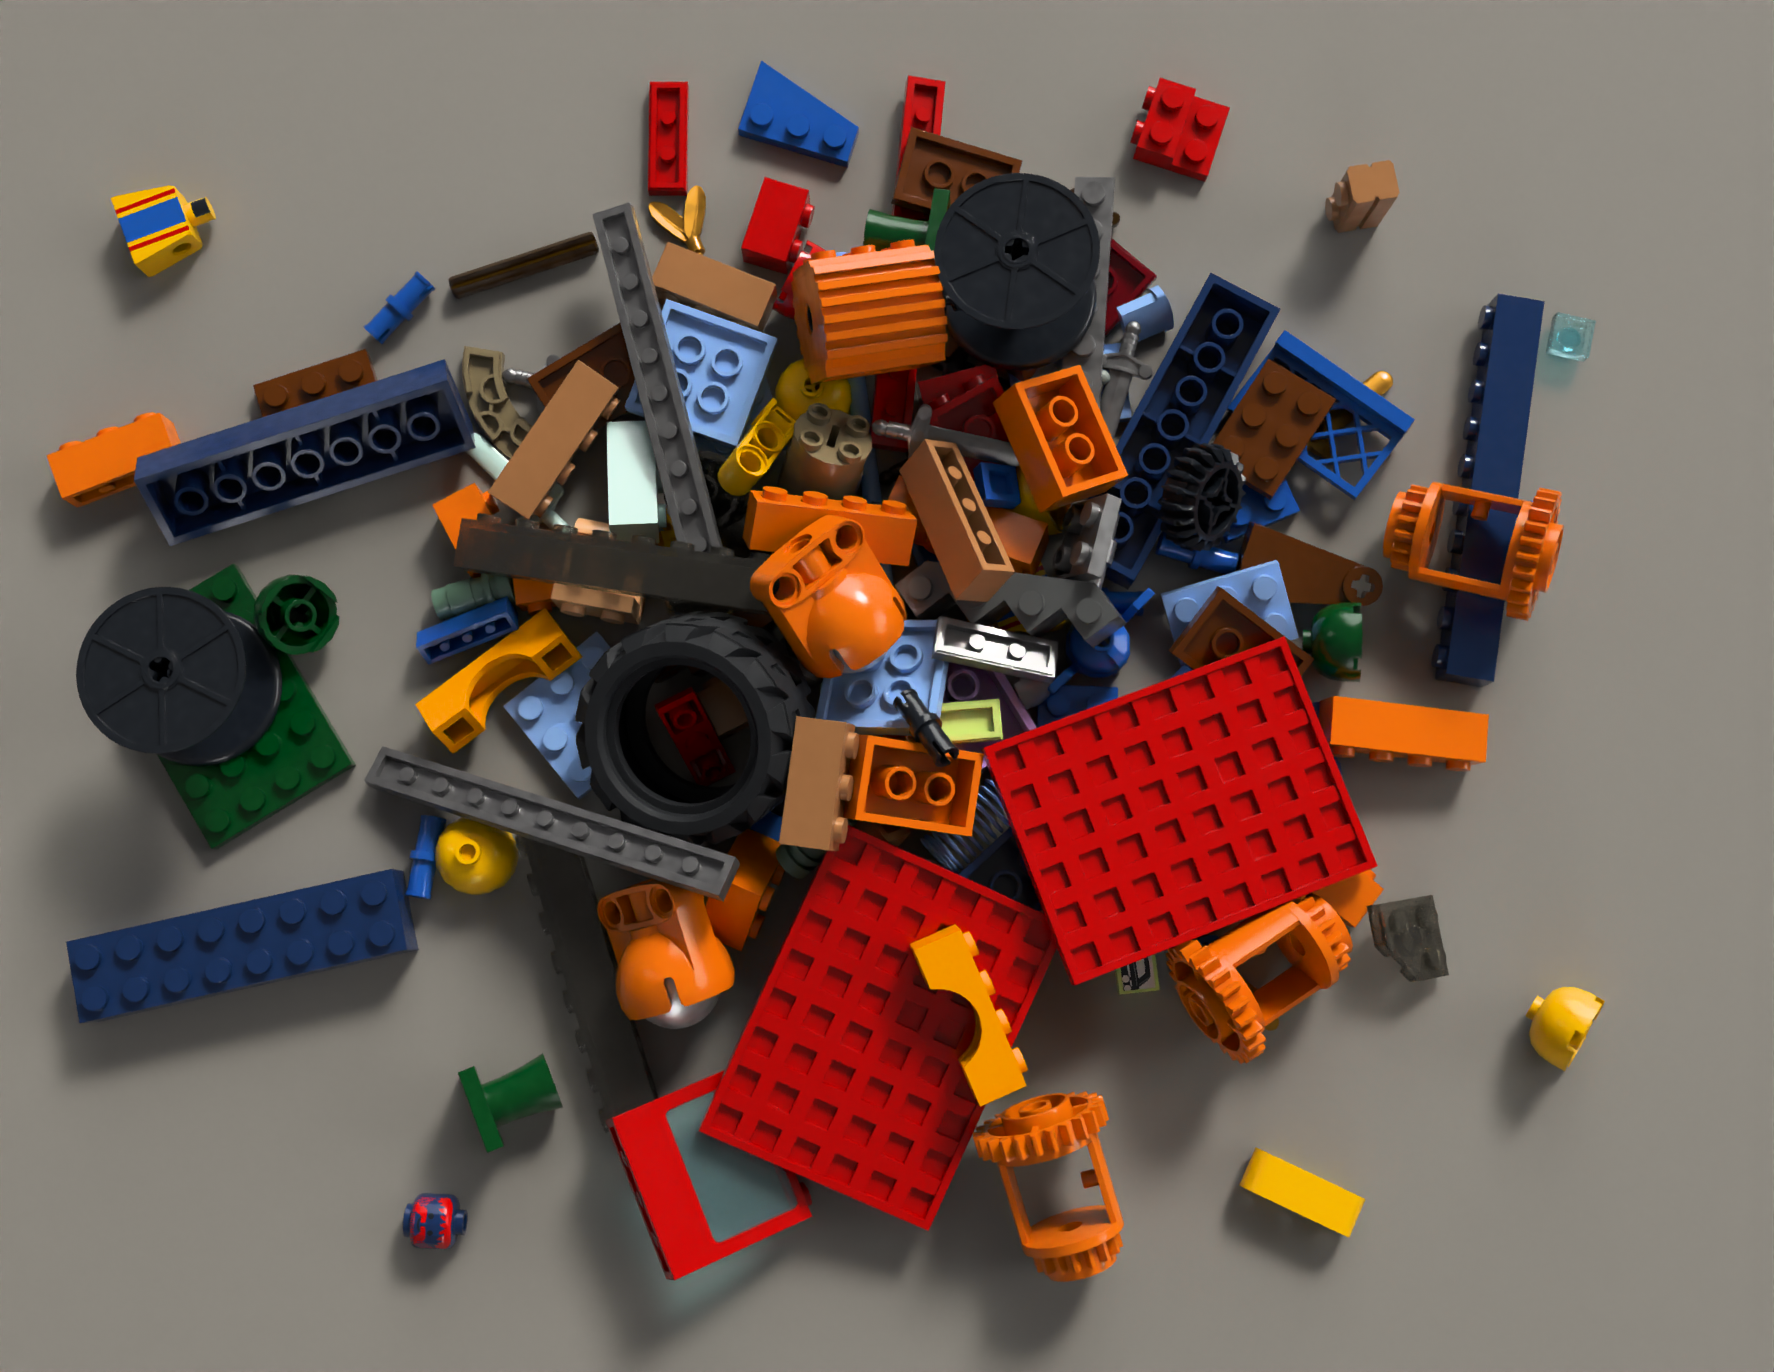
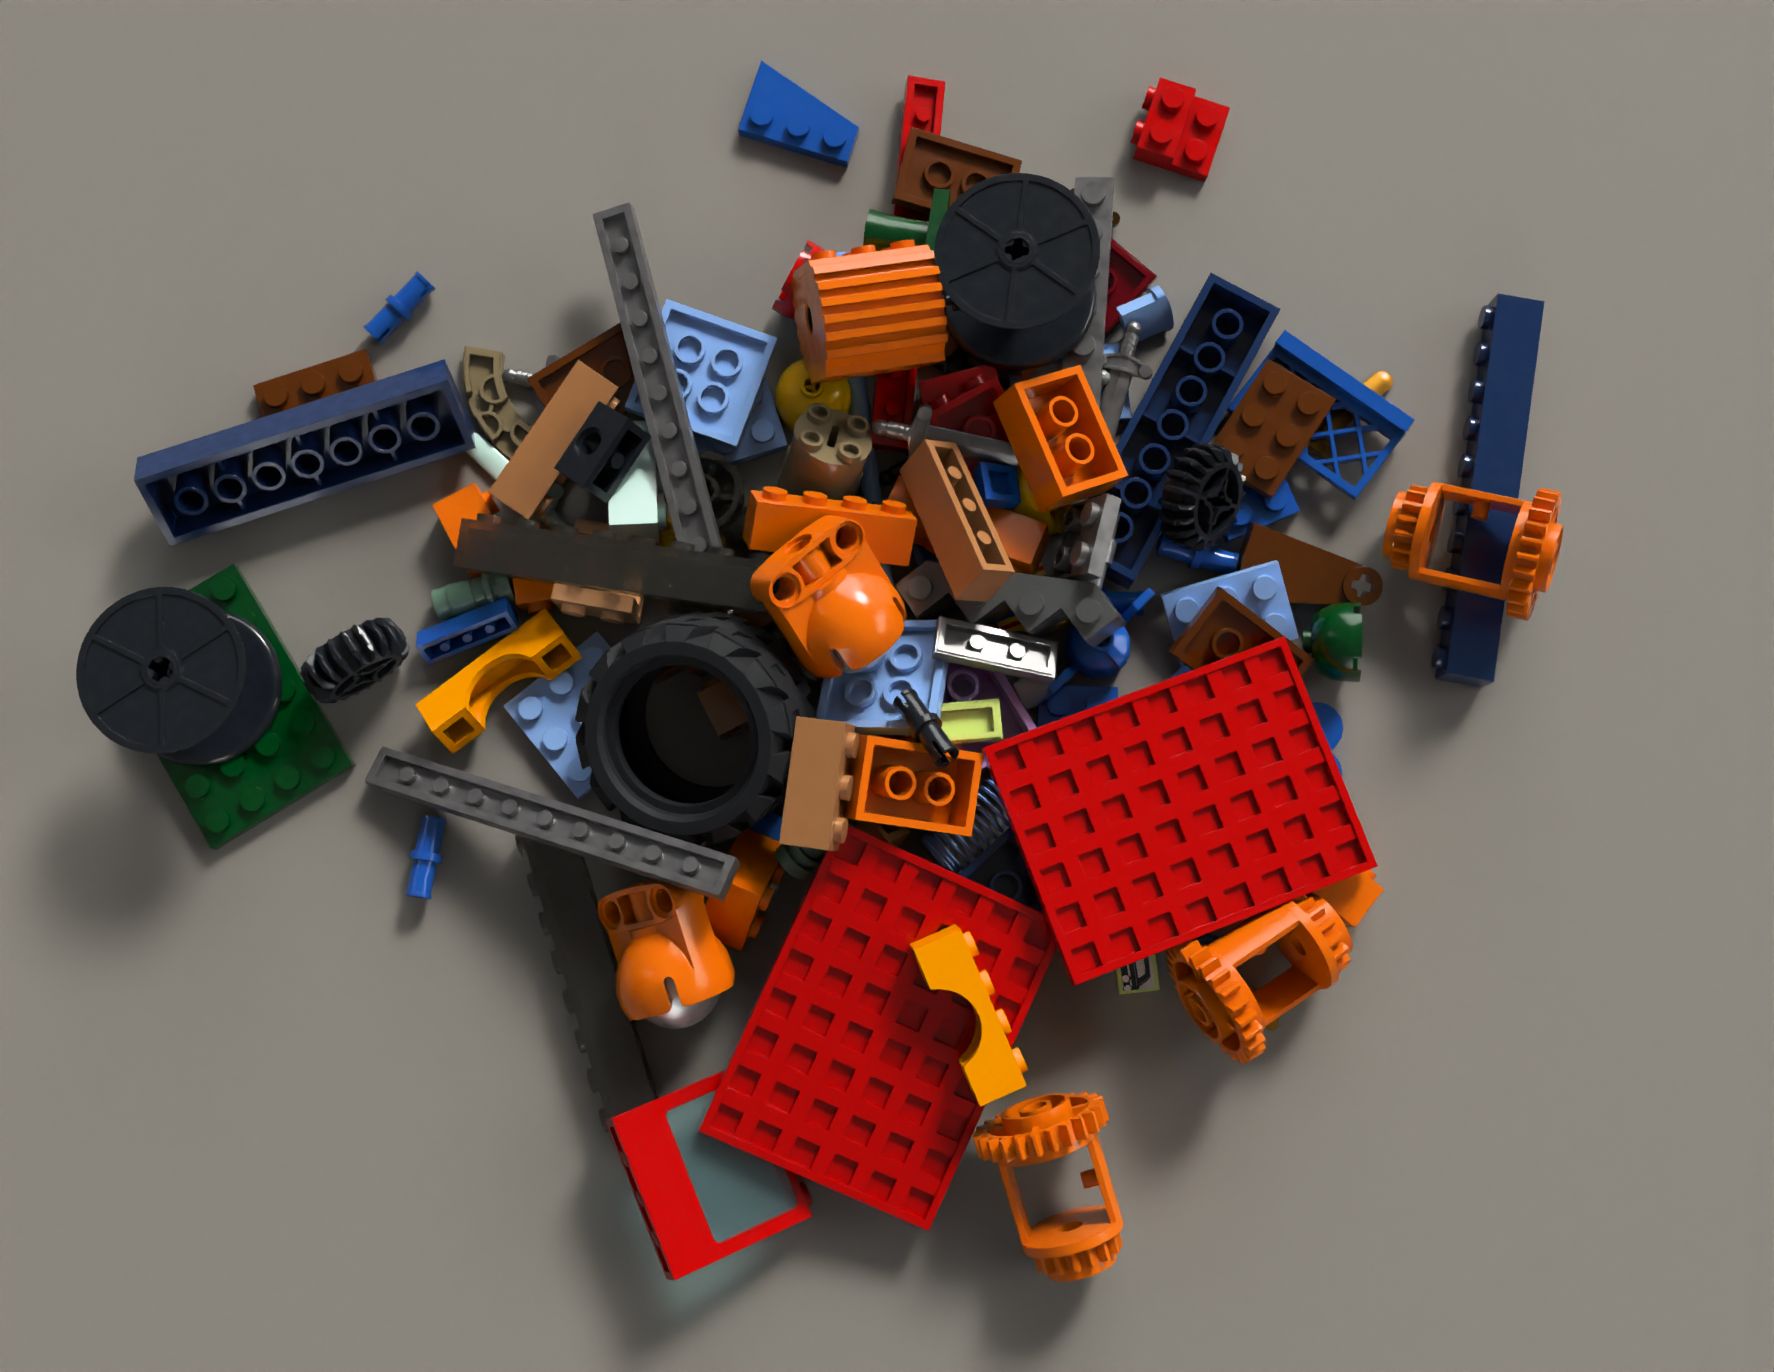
(109, 460): orange brick -> none
(161, 226): torso -> none
(241, 946): dark blue brick -> none
(296, 614): dark green cylinder -> none
(354, 660): none -> black gear
(434, 1221): dark blue head -> none
(475, 856): yellow cylinder -> none
(509, 1097): dark green plant -> none
(523, 265): dark brown axle -> none
(603, 451): none -> black brick
(668, 139): red tile -> none
(687, 228): pearl gold piece -> none
(695, 737): red slope -> none
(713, 287): medium nougat brick -> none
(757, 449): yellow piece -> none
(777, 226): red brick -> none
(1302, 1192): yellow beam -> none
(1362, 196): medium nougat brick -> none
(1404, 732): orange brick -> none
(1410, 935): clear smoke plate -> none
(1562, 1023): yellow cylinder -> none
(1570, 336): clear light blue plate -> none

